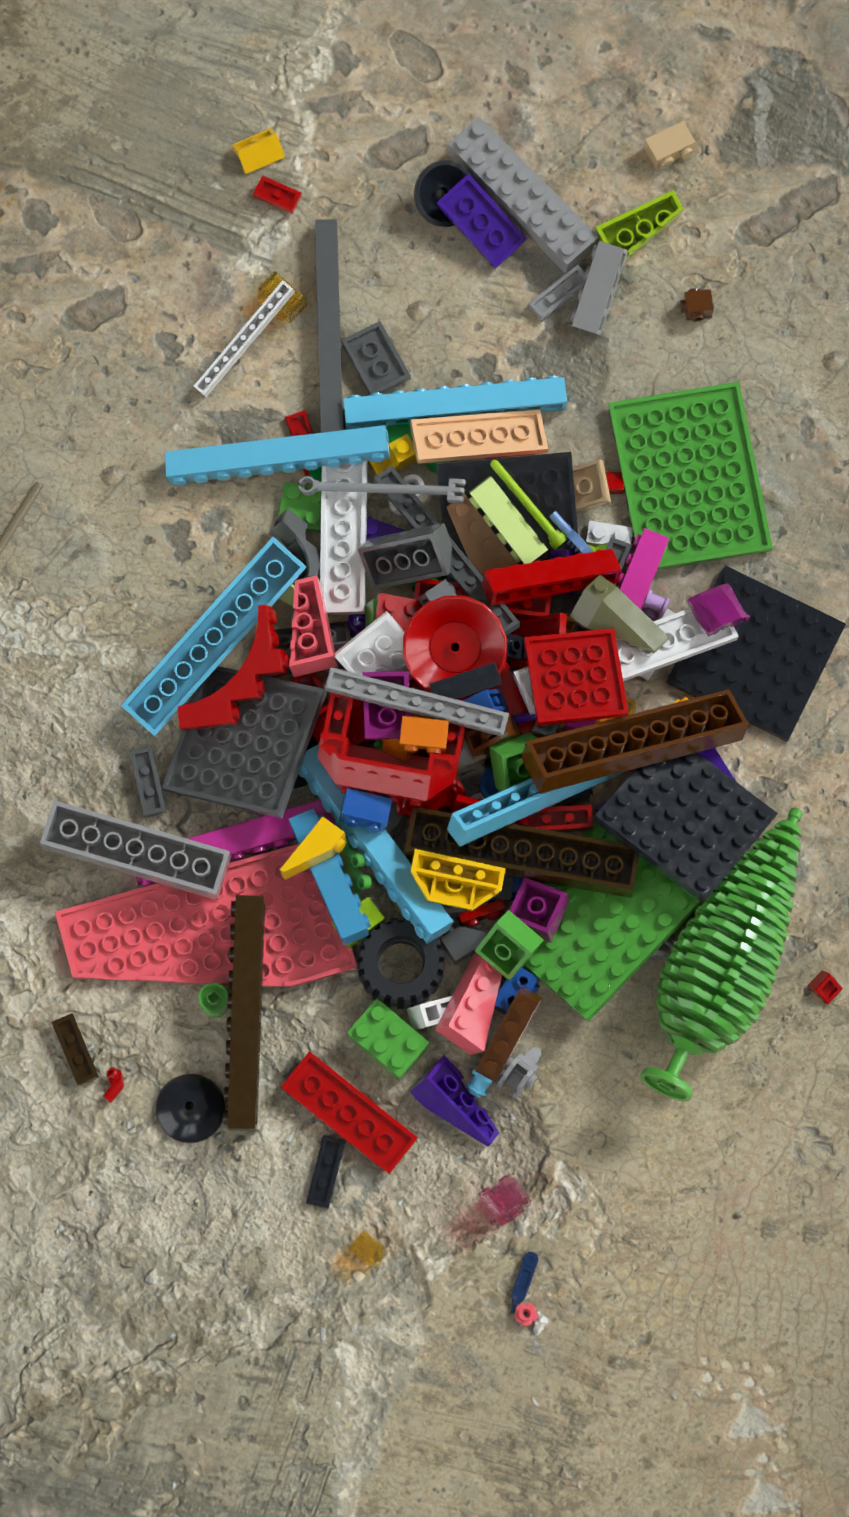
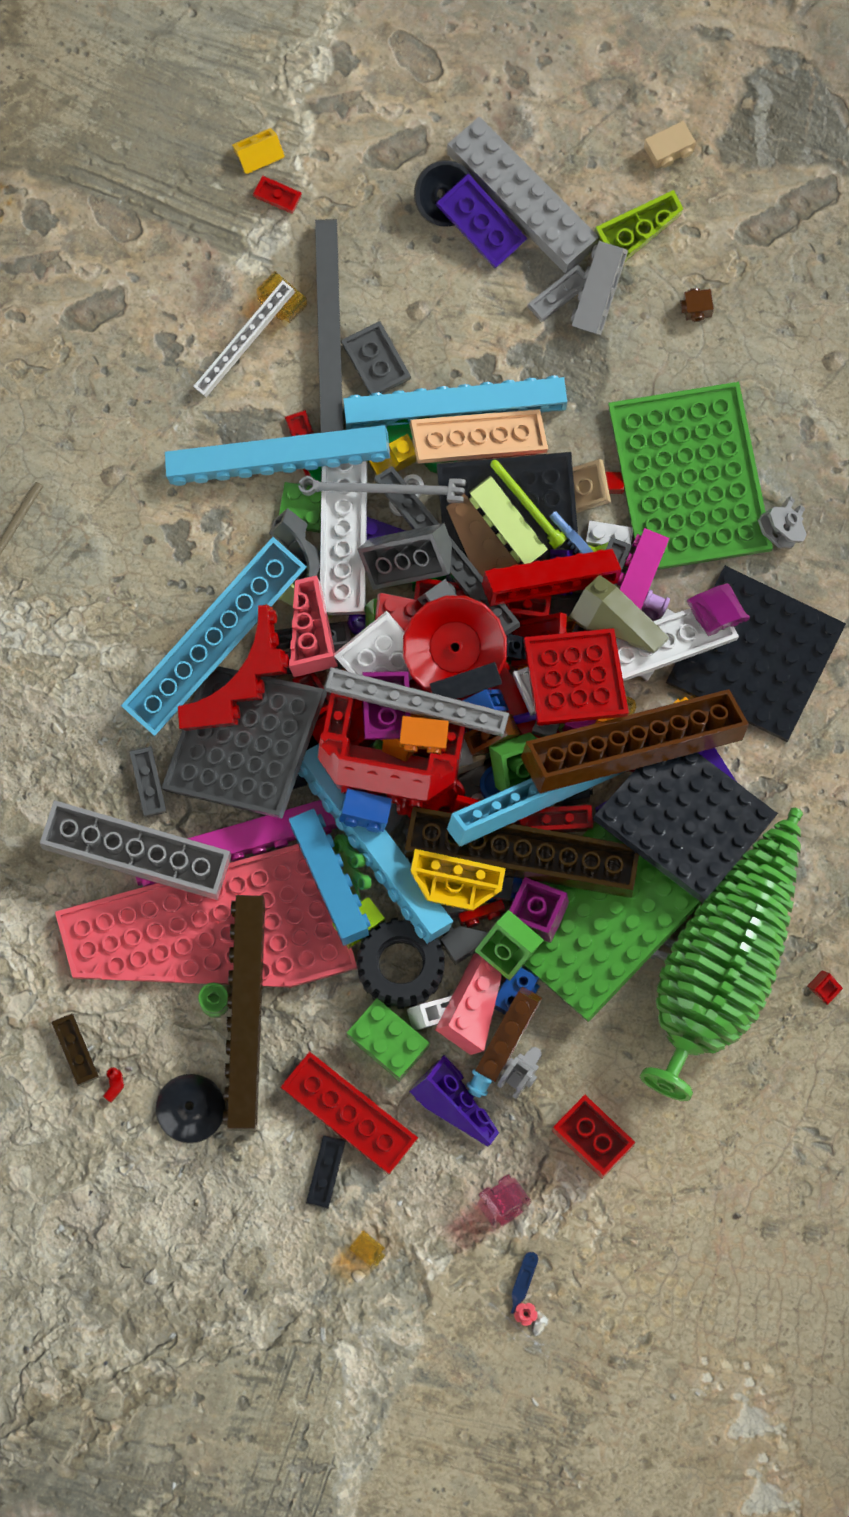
(317, 847): yellow slope -> none
(593, 1136): none -> red brick
(784, 523): none -> light grey hinge

